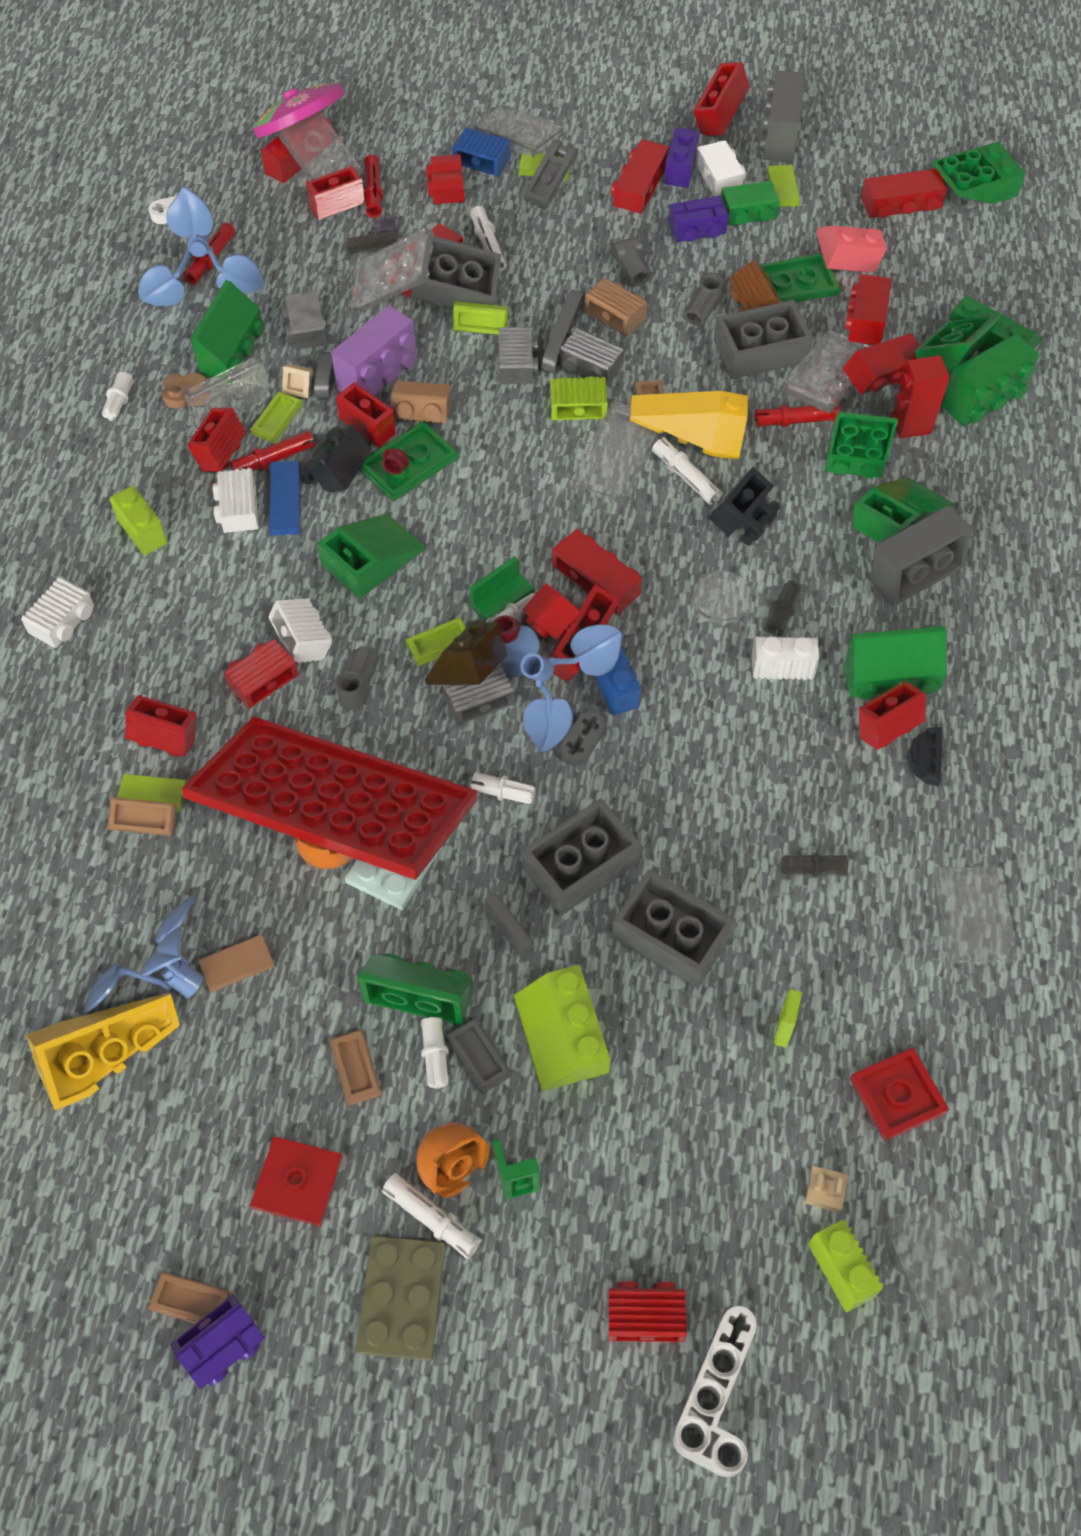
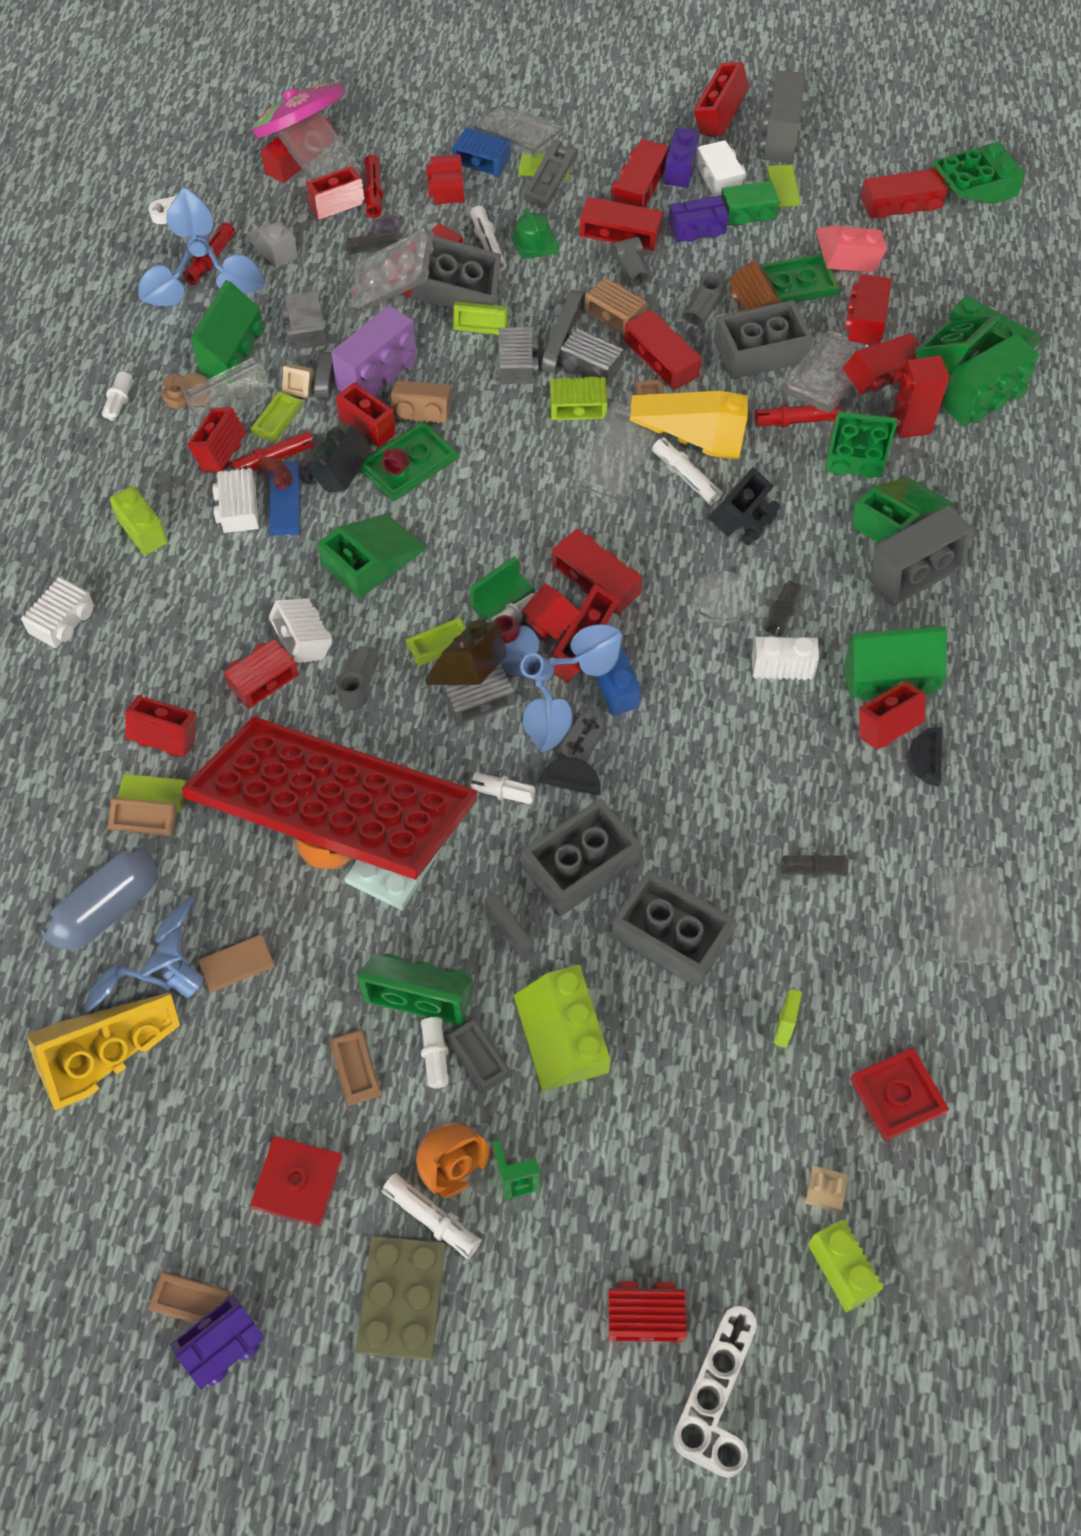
(101, 900): none -> sand blue brick
(274, 243): none -> light grey arch
(277, 466): none -> clear red arm
(533, 236): none -> green piece
(571, 774): none -> black plate
(619, 221): none -> red brick
(662, 349): none -> red brick

